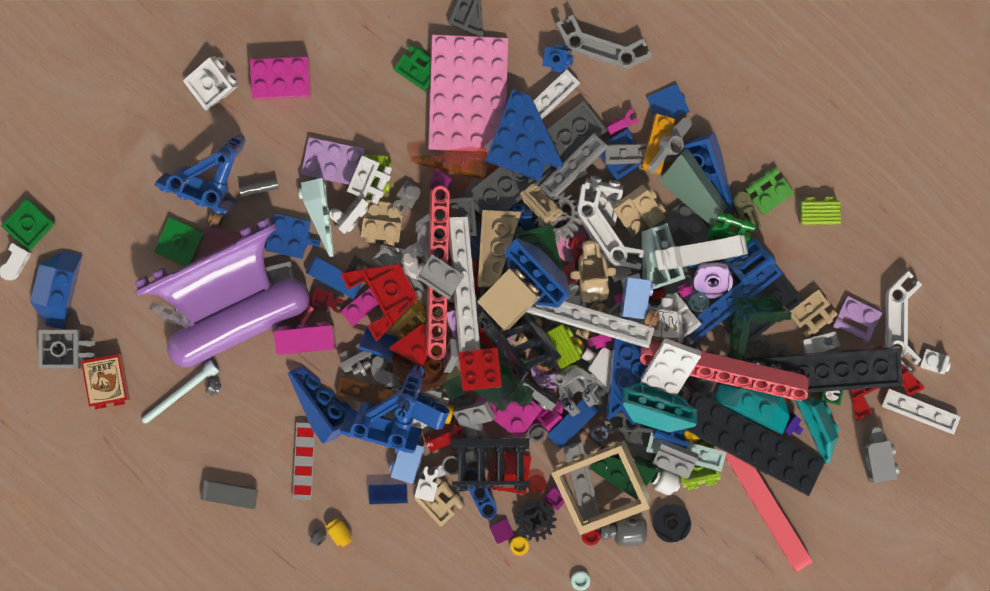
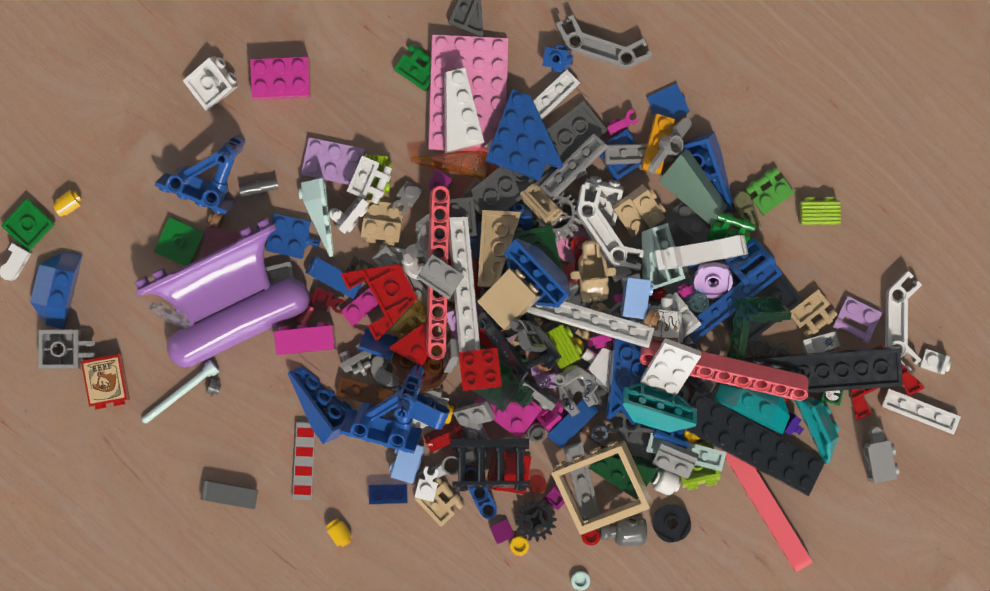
(67, 203): none -> yellow brick
(318, 537): dark grey plate -> none
(454, 388): clear green plate -> none
(460, 115): none -> white wedge
(528, 338): none -> dark grey plate

